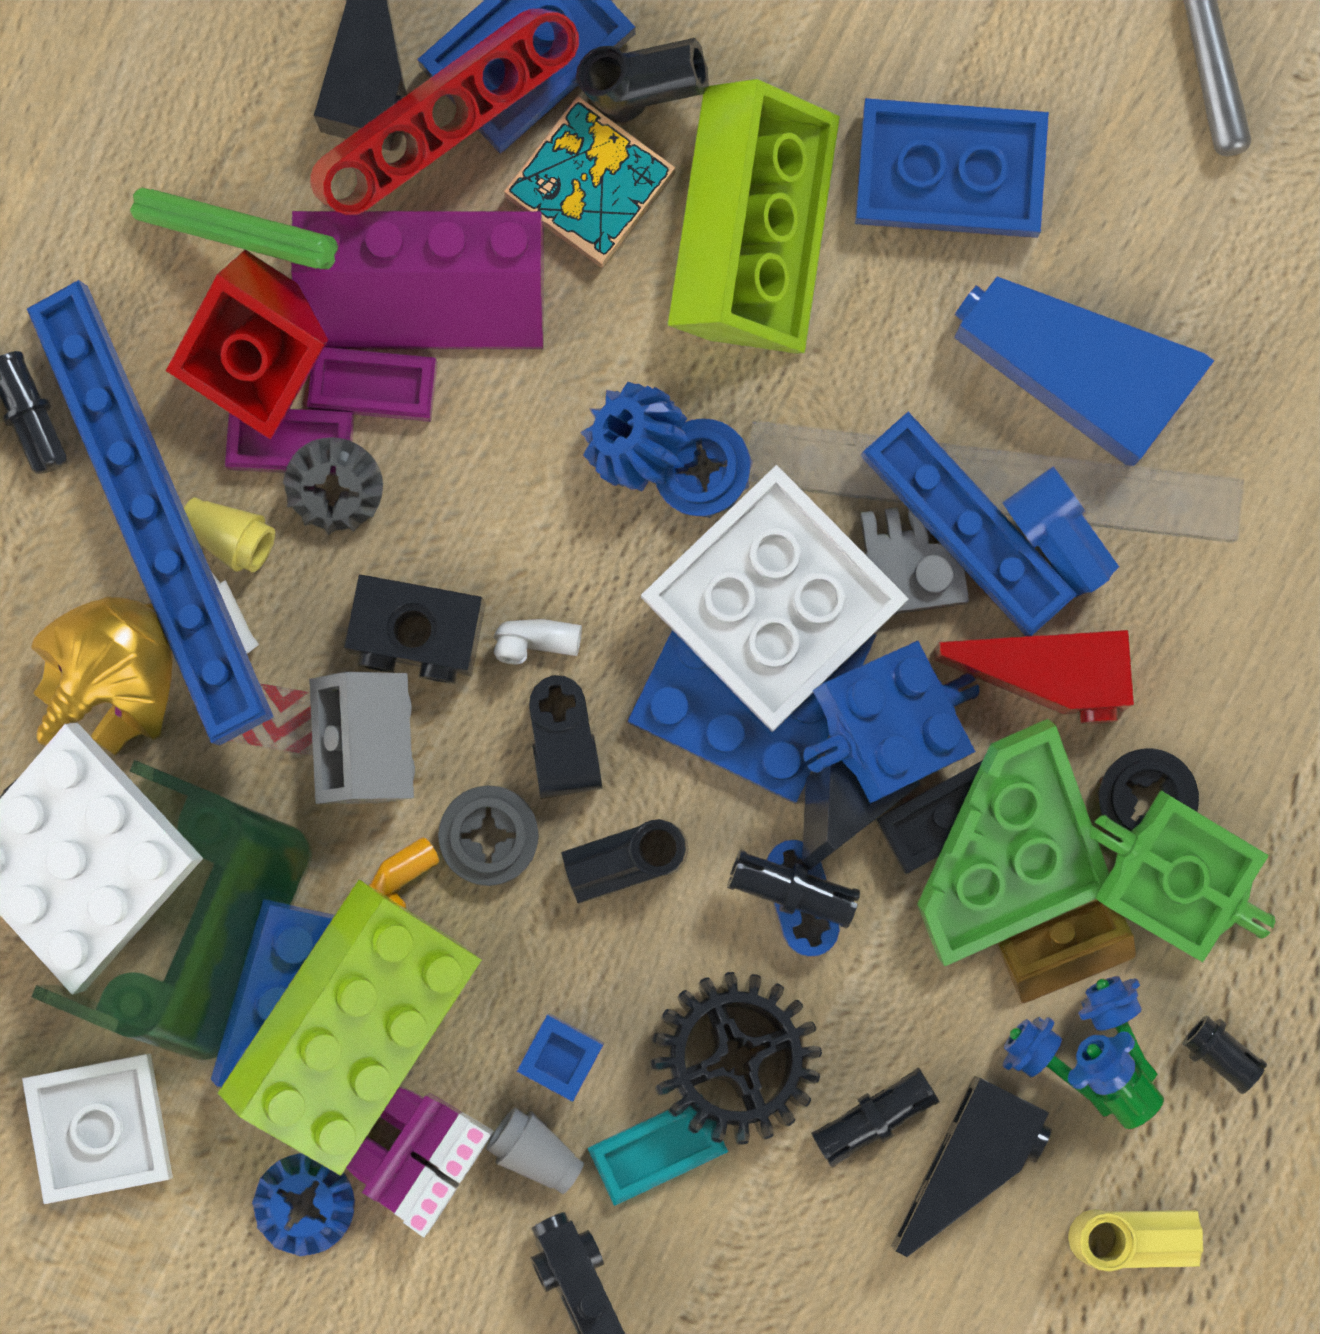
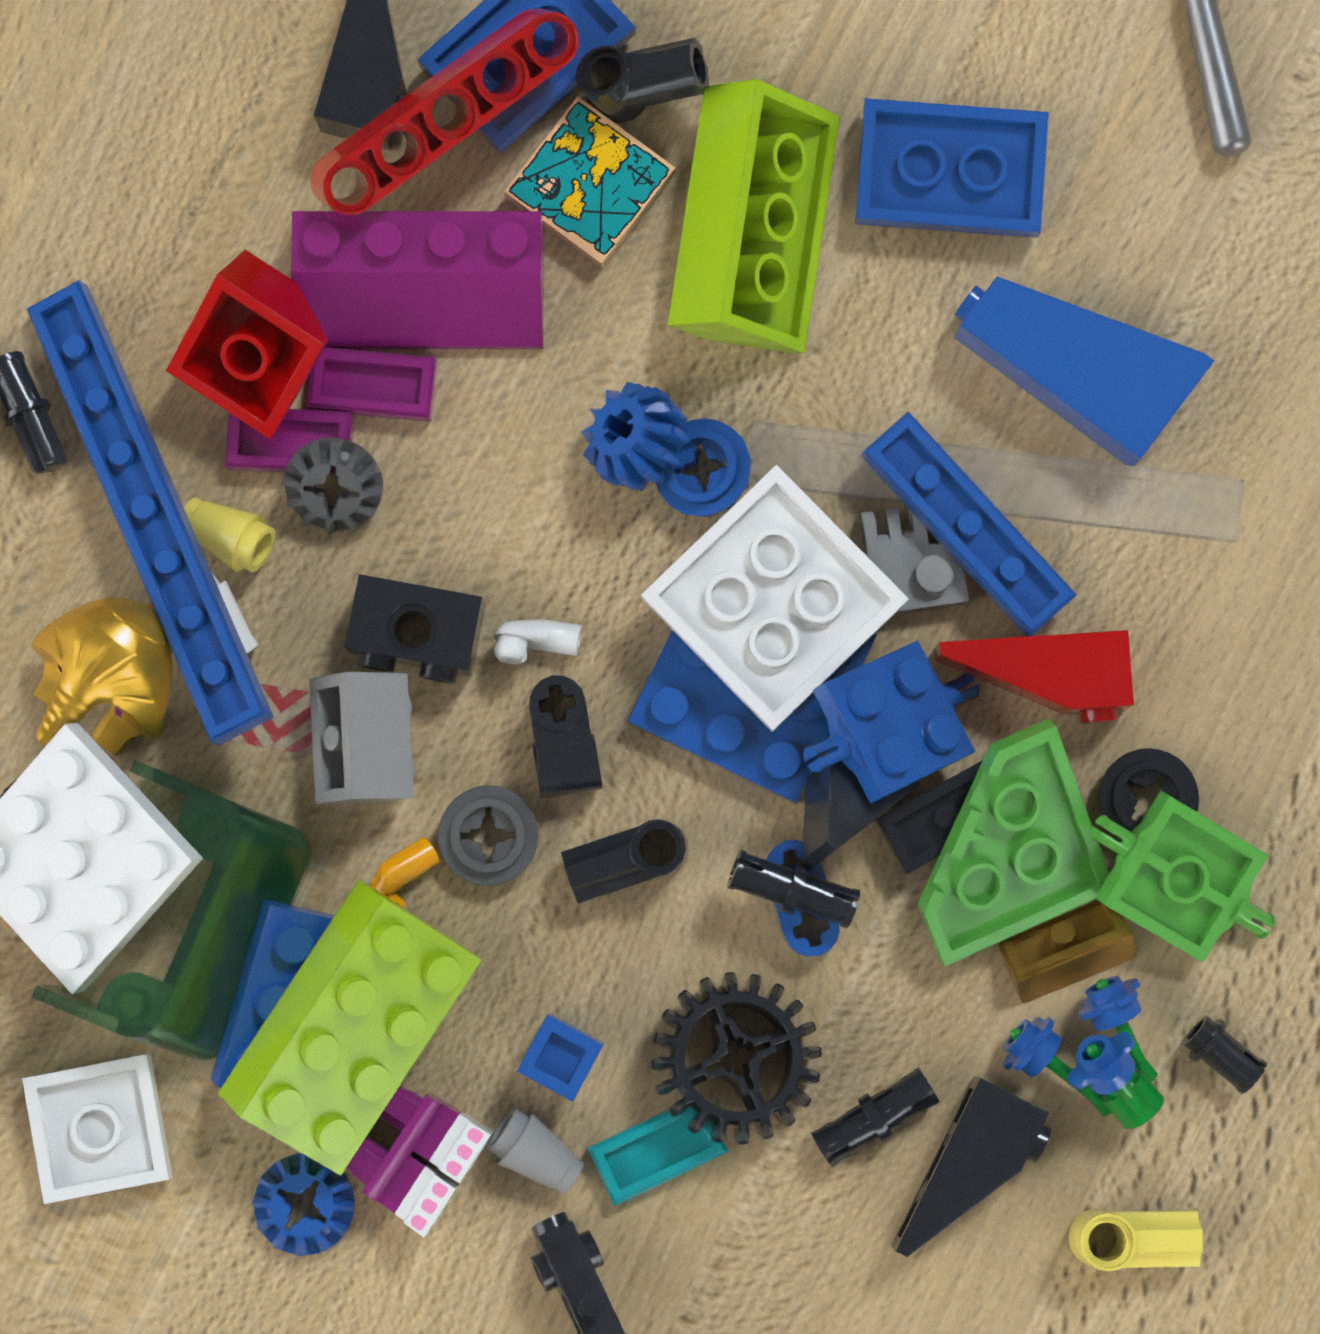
(234, 228): bright green axle -> none
(1054, 522): blue piece -> none

